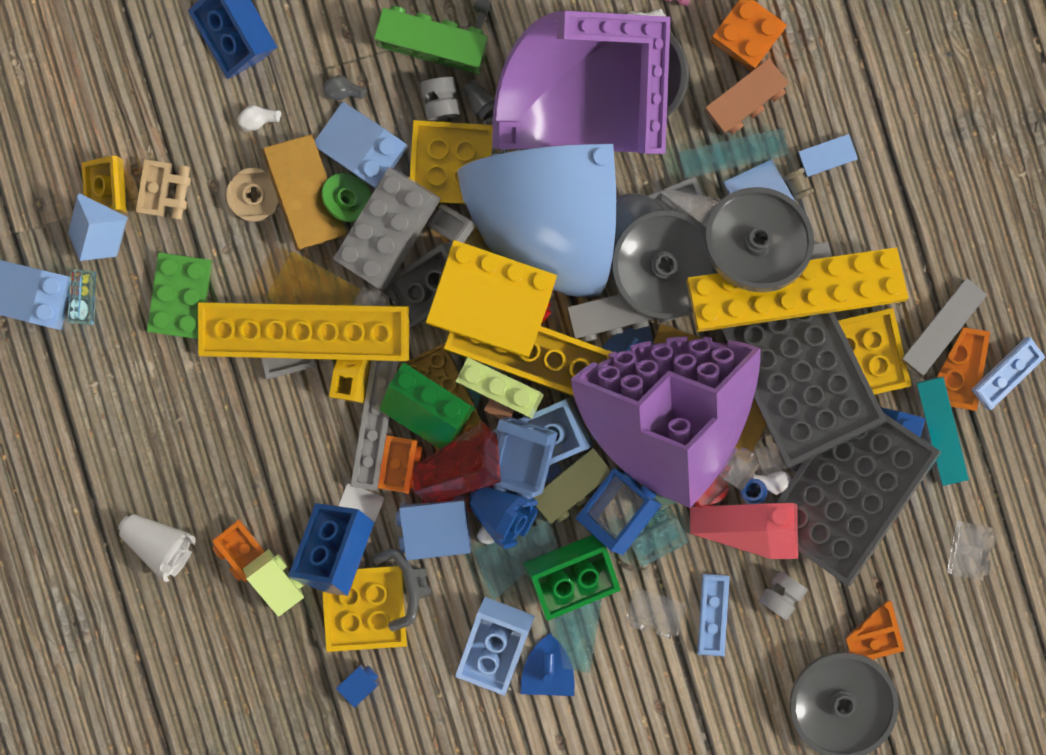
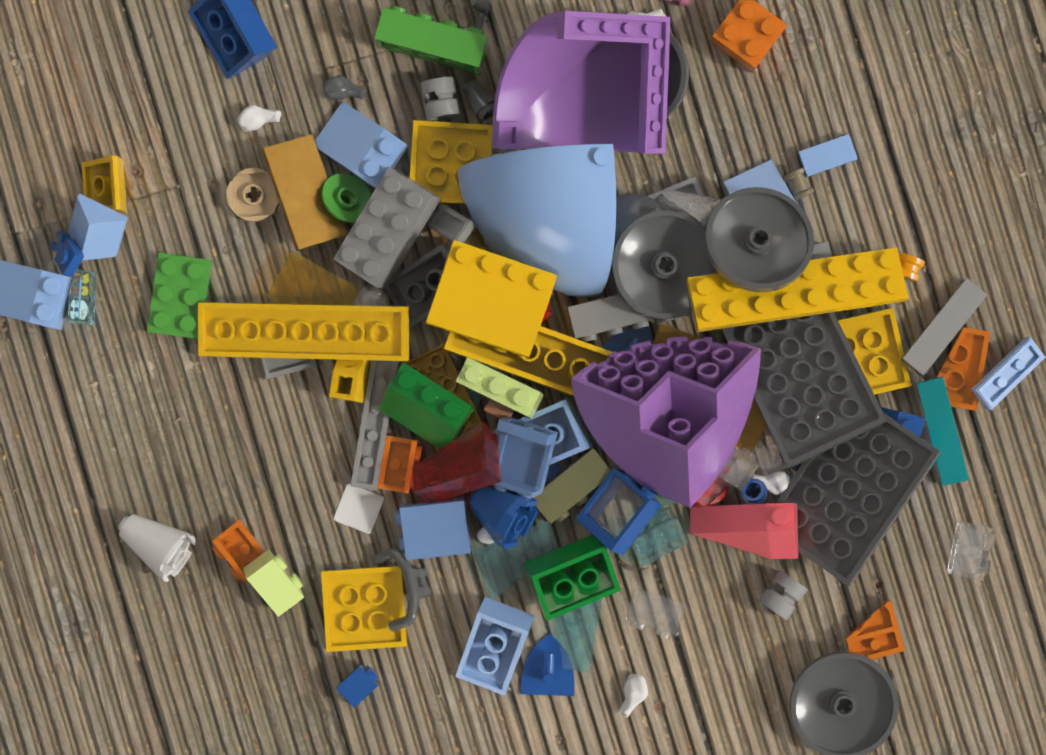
(68, 254): none -> blue plate
(154, 189): tan plate -> none
(331, 548): blue slope -> none
(635, 692): none -> white animal
(713, 615): light blue tile -> none
(733, 153): clear light blue plate -> none
(747, 98): nougat brick -> none
(910, 266): none -> light orange wheel

